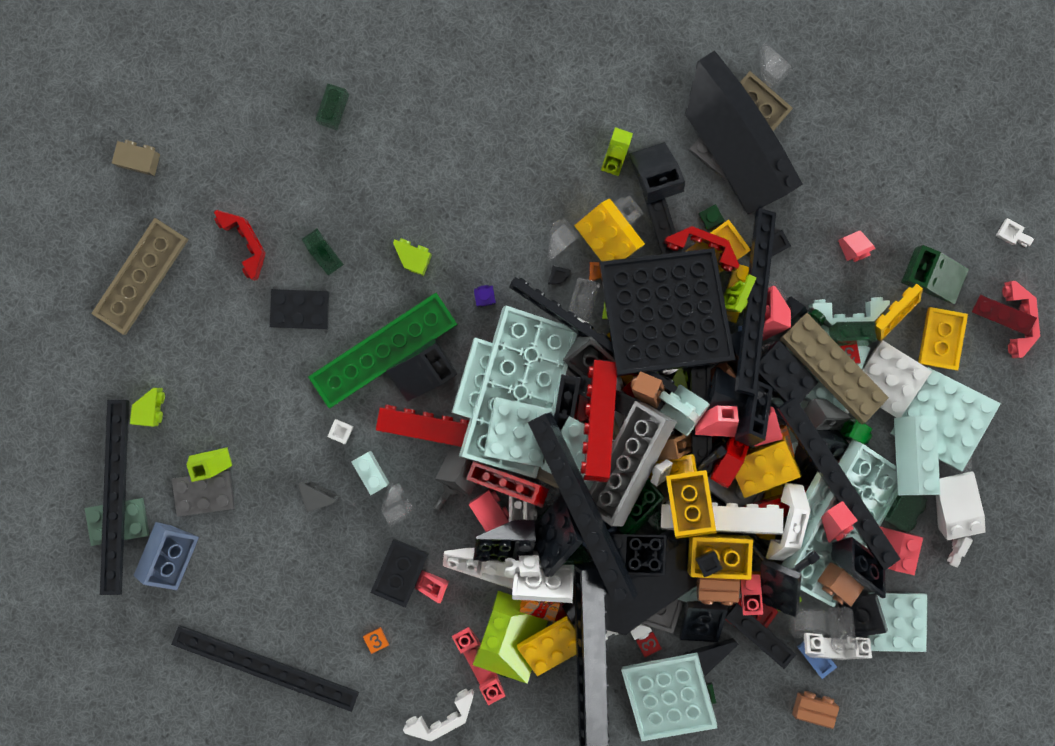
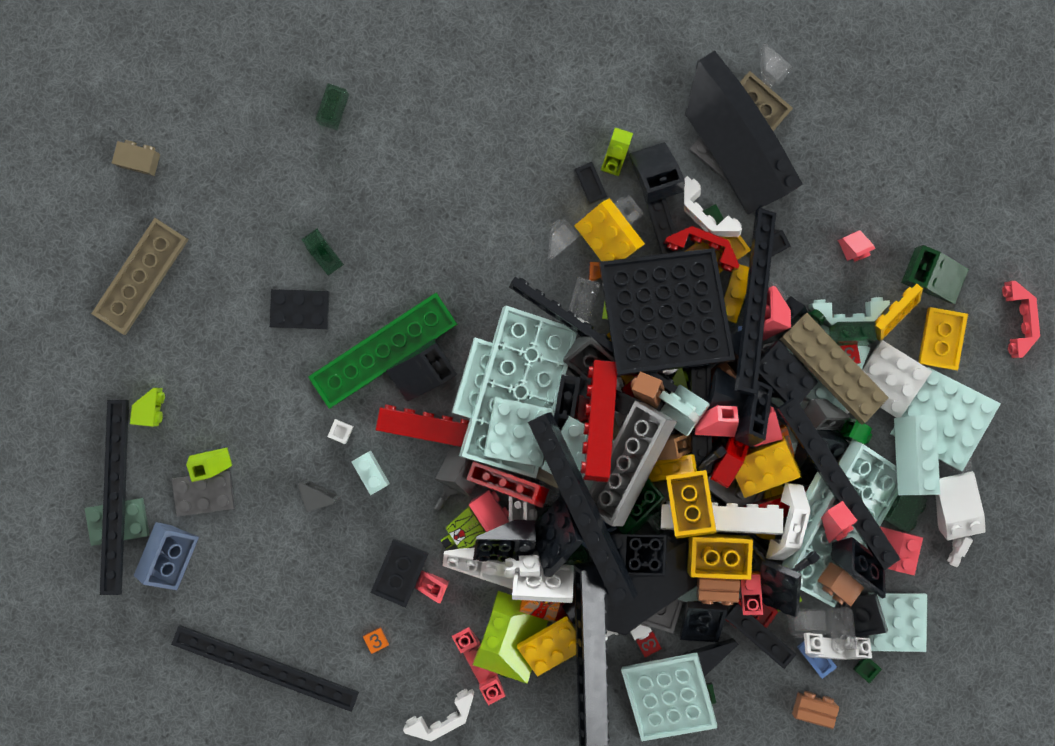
(252, 265): red slope -> none
(394, 506): clear slope -> none
(412, 258): lime slope -> none
(463, 530): none -> lime torso
(484, 296): dark purple brick -> none
(558, 275): black tile -> none
(590, 183): none -> black tile
(660, 472): white plate -> none
(708, 563): black tile -> none
(726, 228): none -> white slope
(736, 296): lime wing -> none
(867, 669): none -> dark green plate
(1004, 315): dark red plate -> none
(1012, 233): white plate -> none

